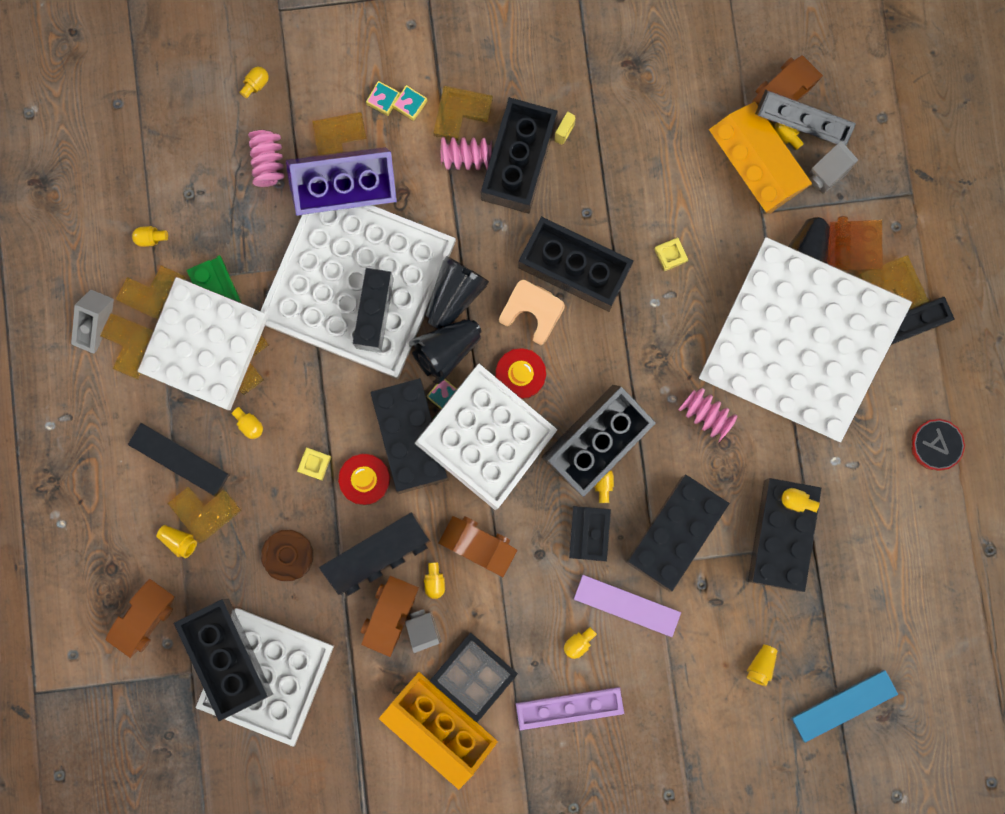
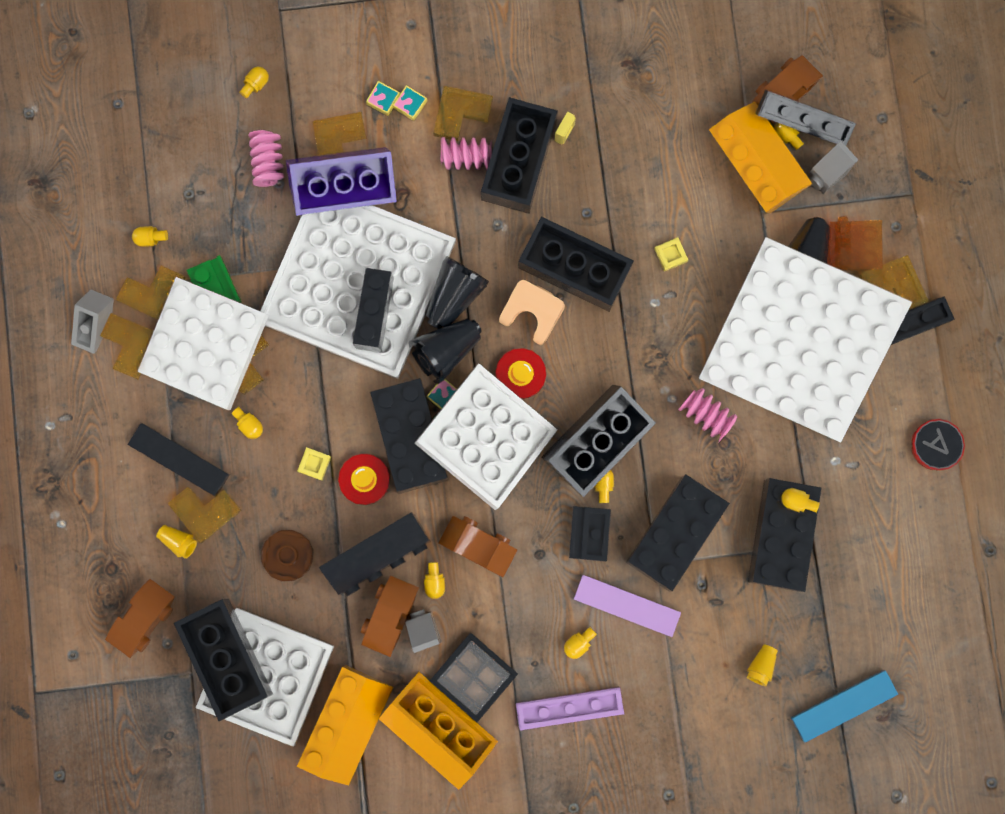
(345, 726): none -> light orange slope

